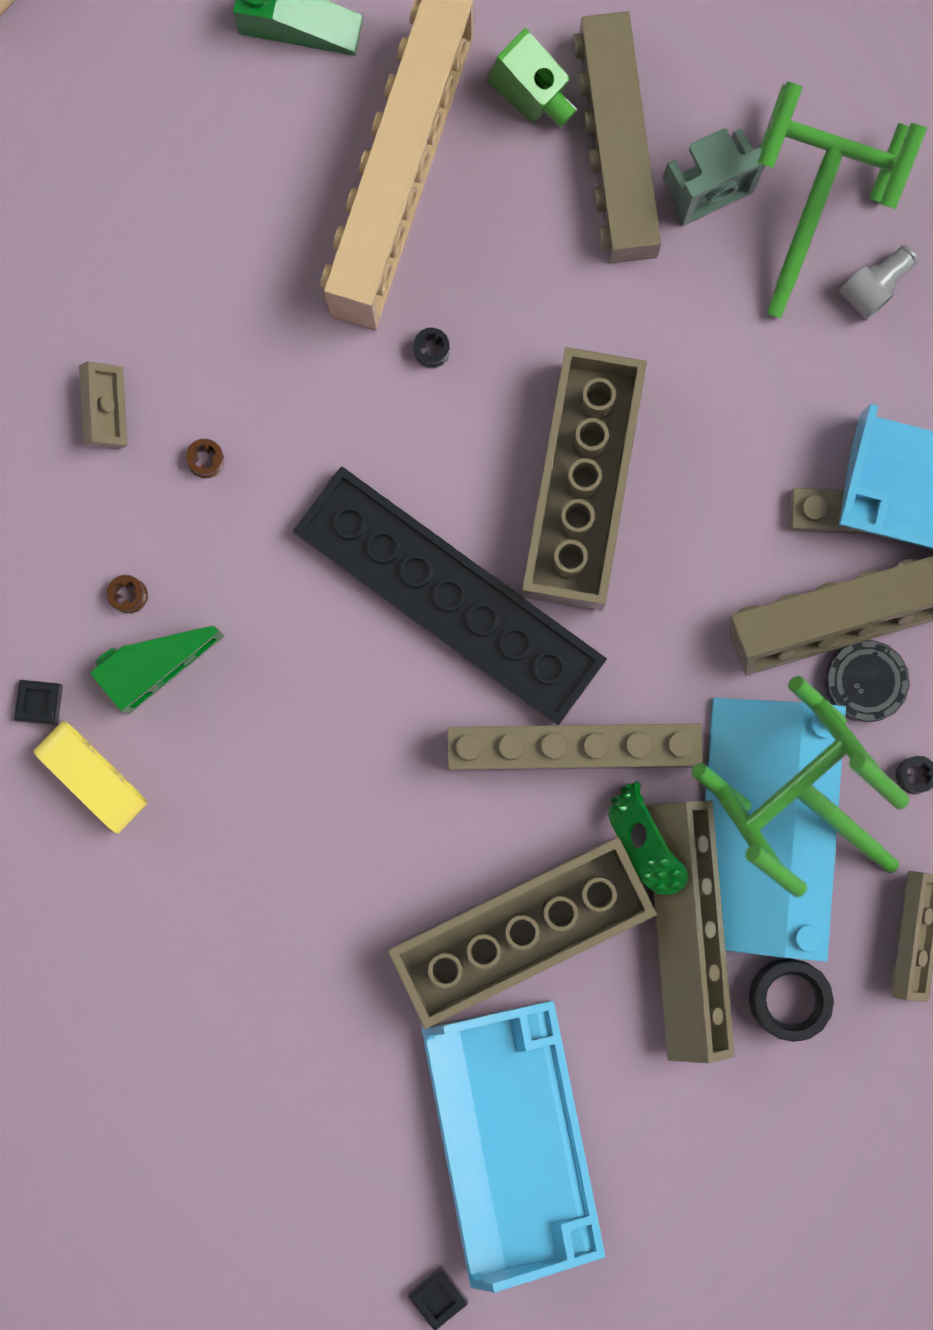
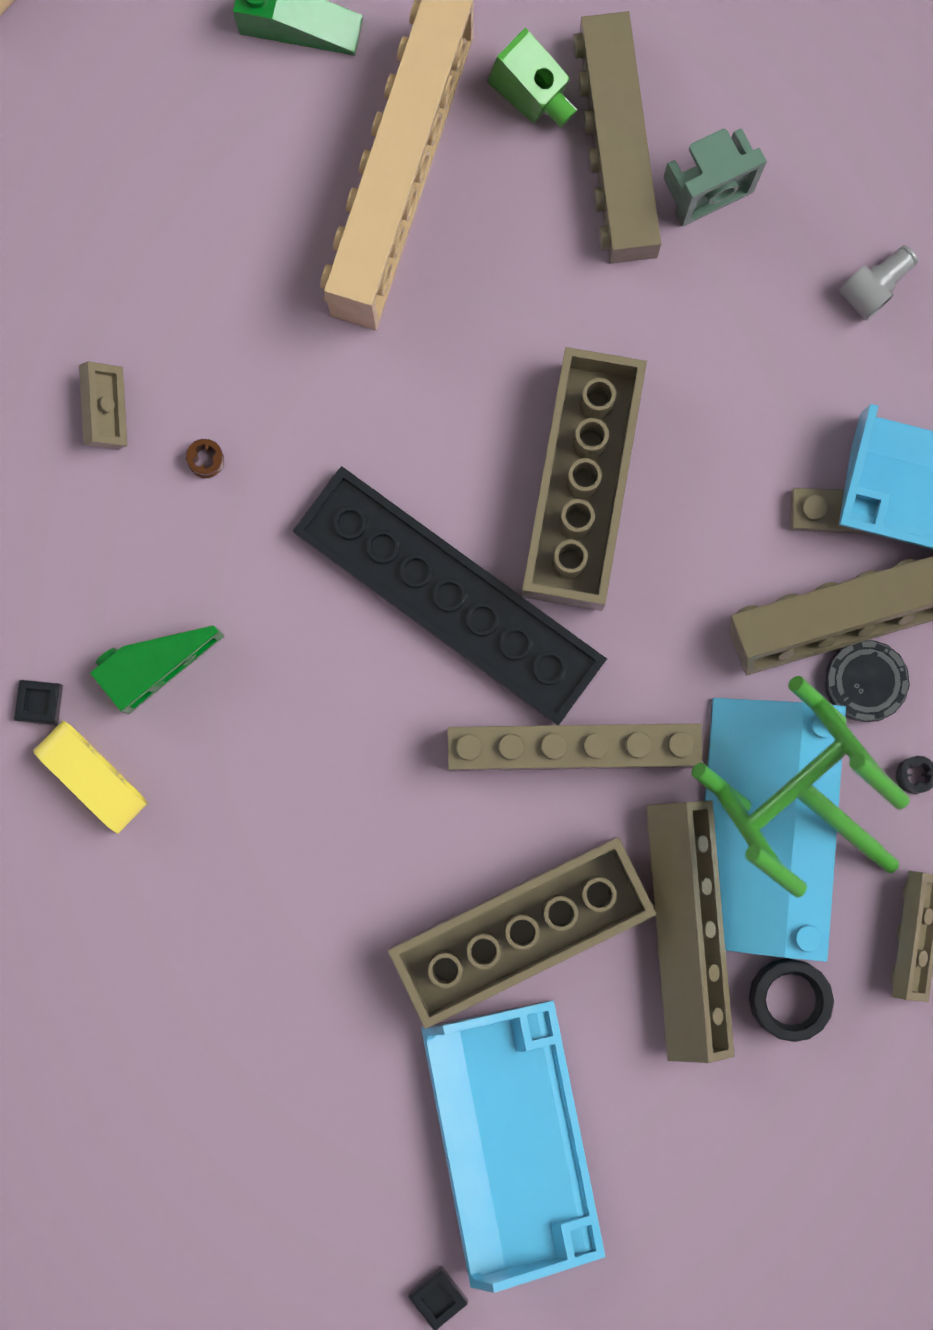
(127, 606): reddish brown bush -> none
(442, 352): black bush -> none
(653, 860): green piece -> none
(893, 174): bright green piece -> none

